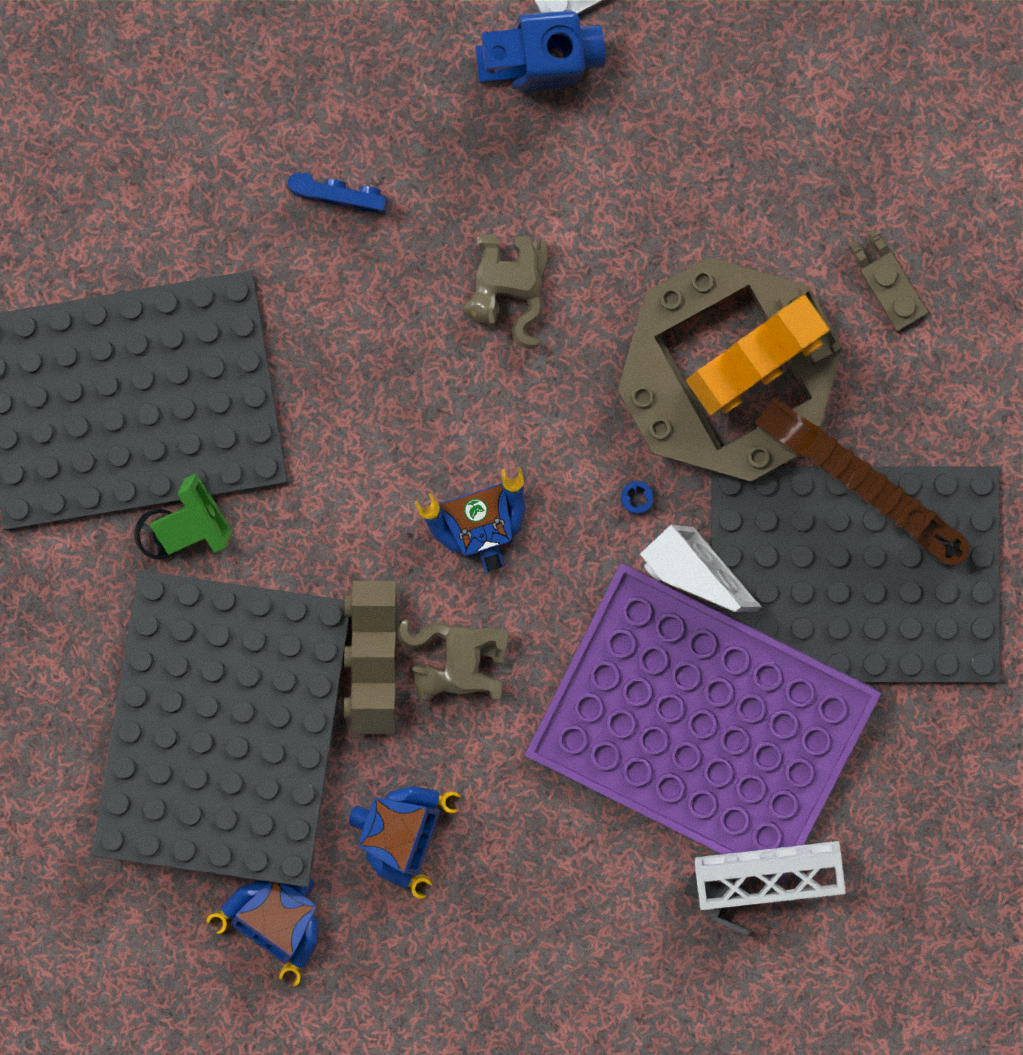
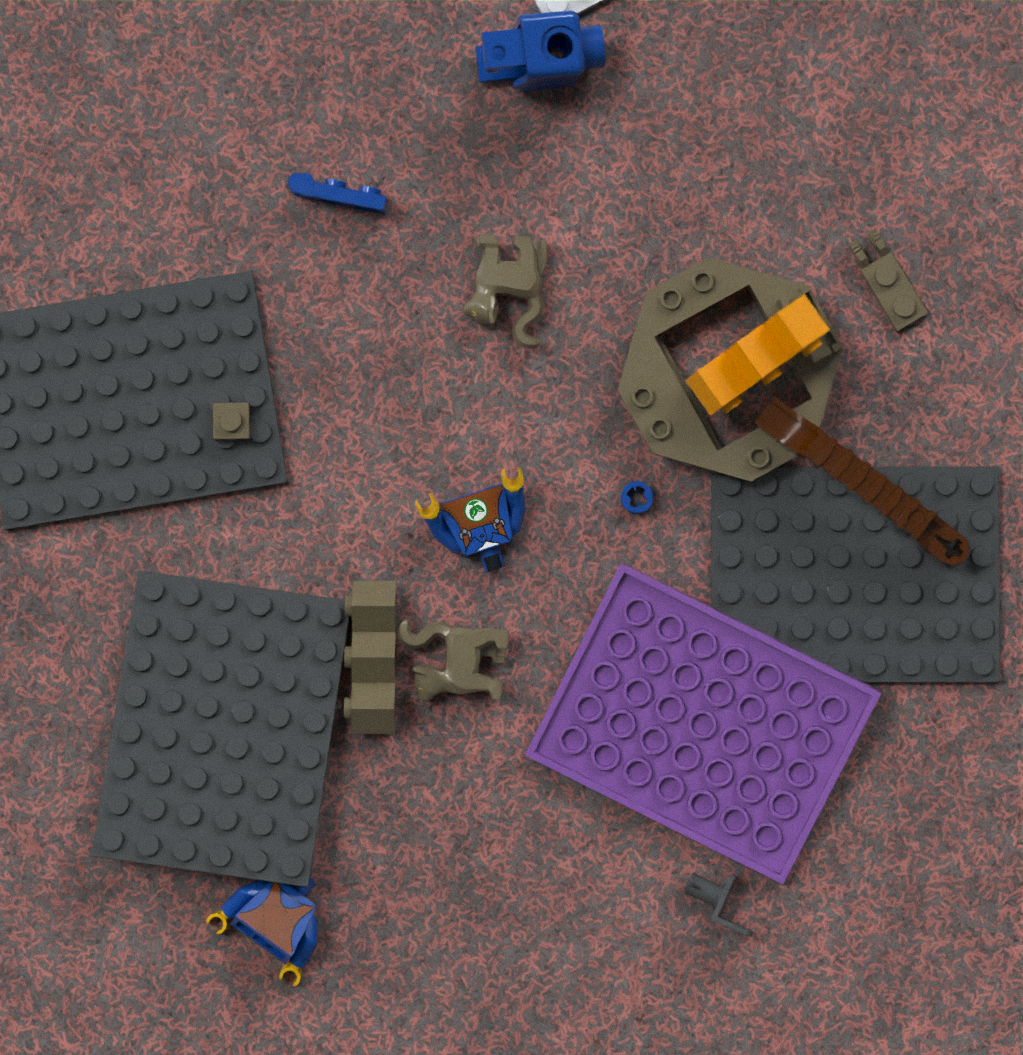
(194, 522): bright green piece -> none
(231, 421): none -> dark tan plate
(399, 833): blue torso -> none
(688, 562): white slope -> none
(766, 862): white fence -> none

